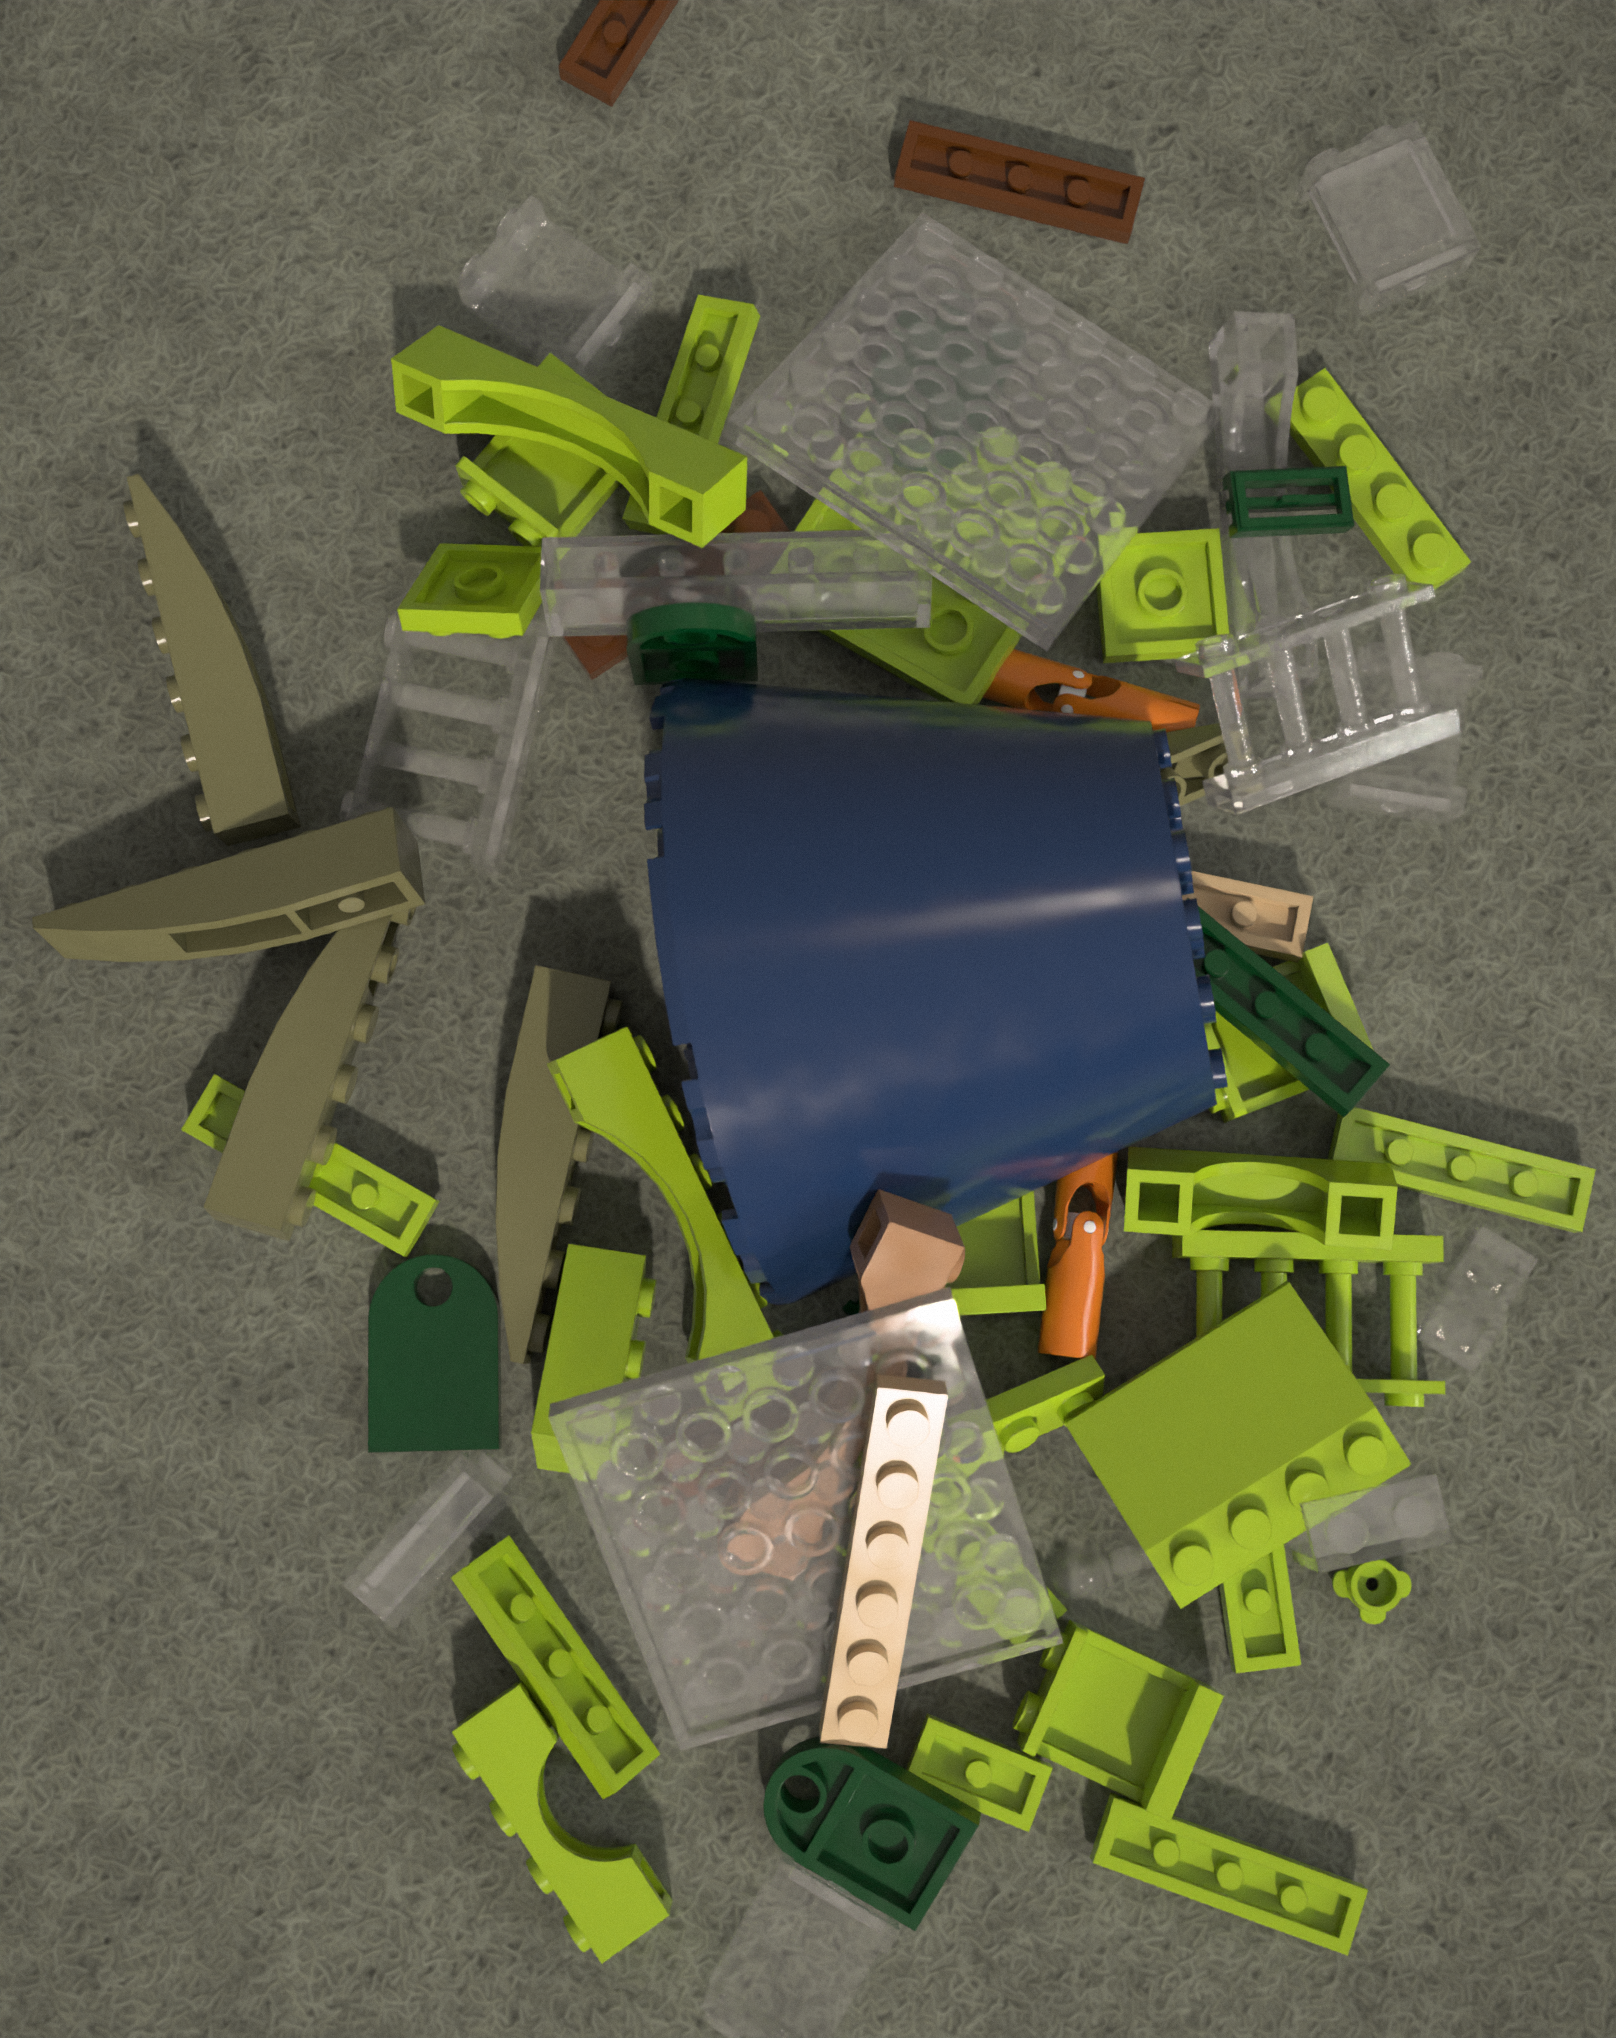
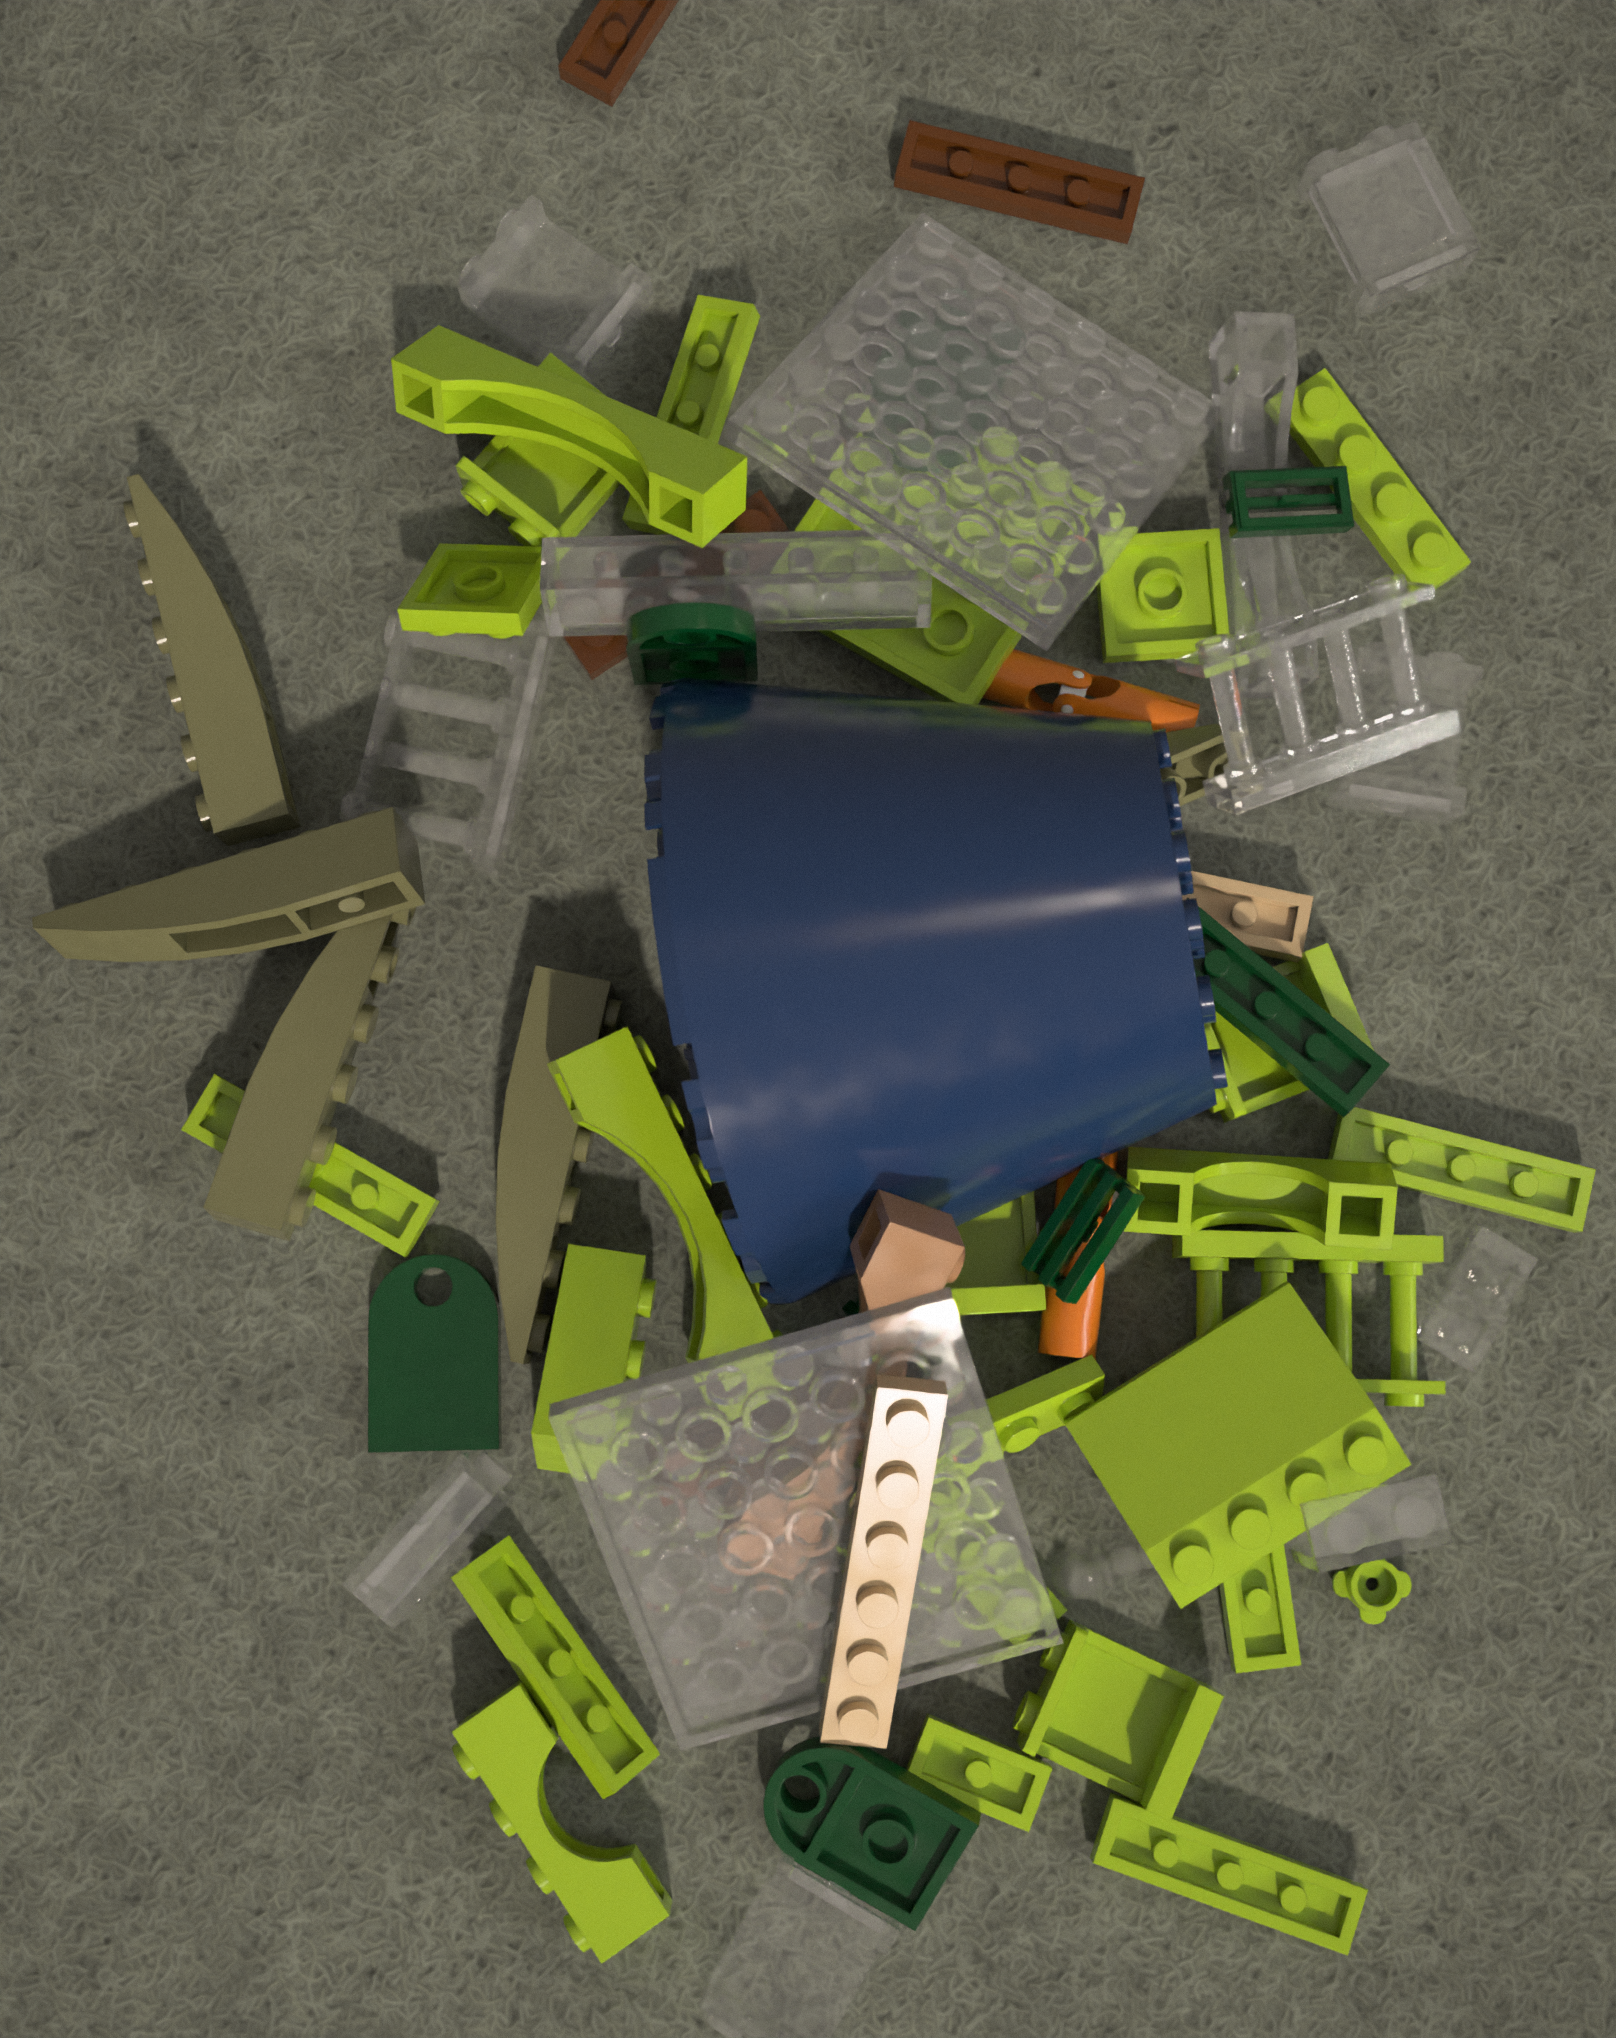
(1075, 1223): none -> dark green tile

